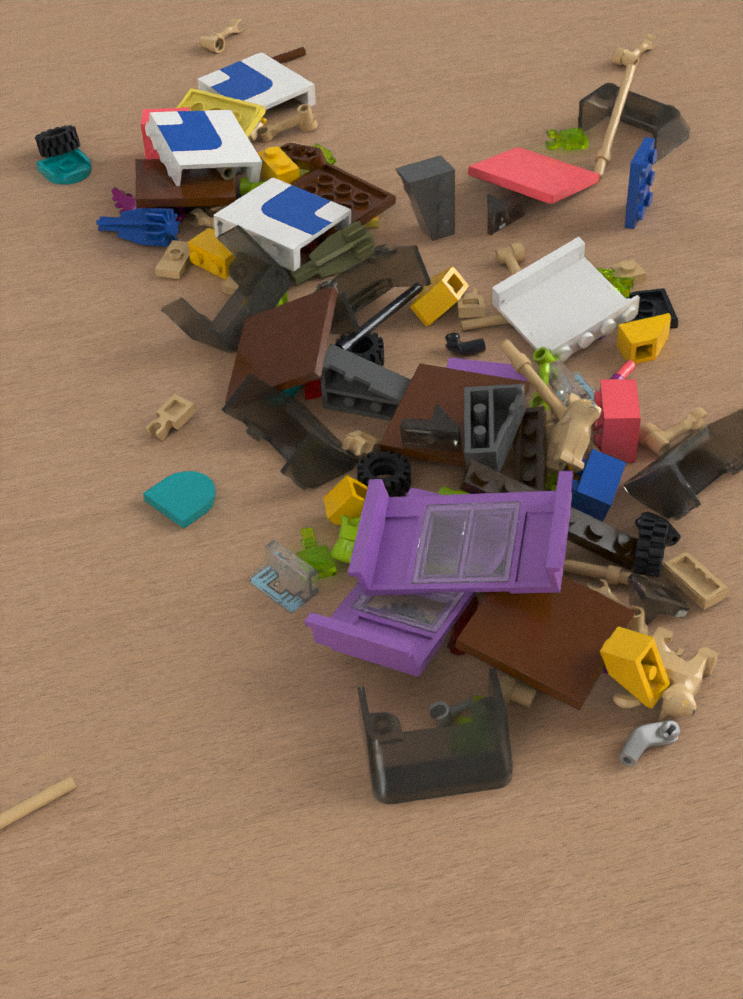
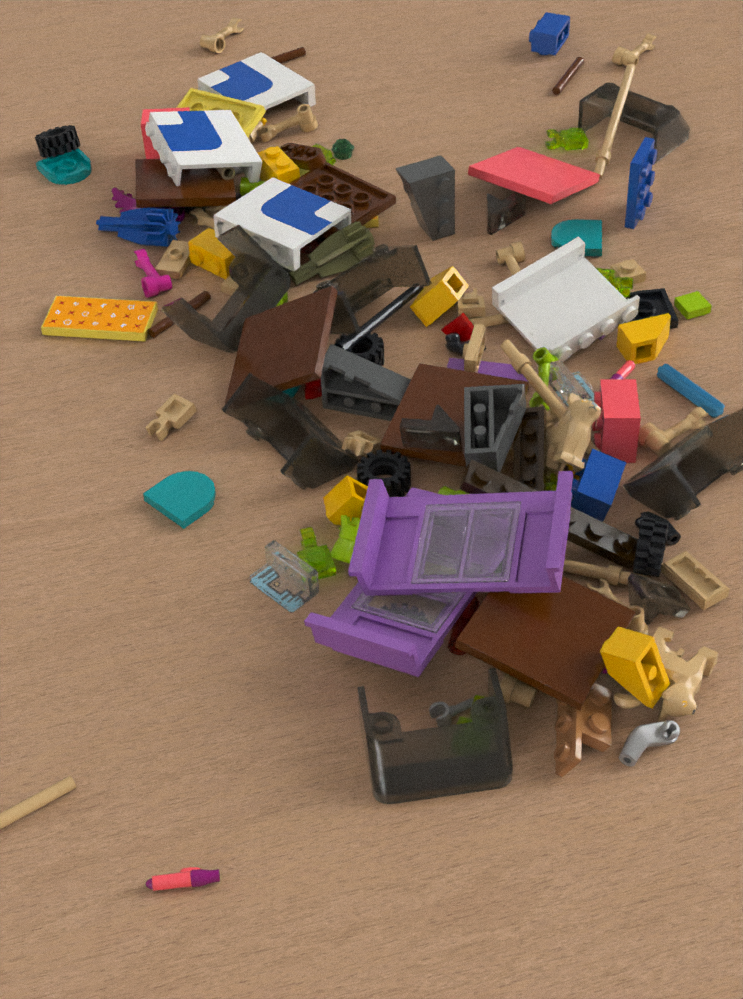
(99, 318): none -> light orange tile
(153, 282): none -> dark pink brick
(166, 323): none -> reddish brown bar
(185, 878): none -> piece
(342, 149): none -> clear green plate
(459, 325): none -> red tile
(474, 349): none -> tan plate
(549, 34): none -> blue brick
(565, 79): none -> reddish brown bar
(586, 726): none -> medium nougat bracket
(588, 230): none -> teal tile
(690, 390): none -> dark azure axle
(692, 305): none -> lime tile

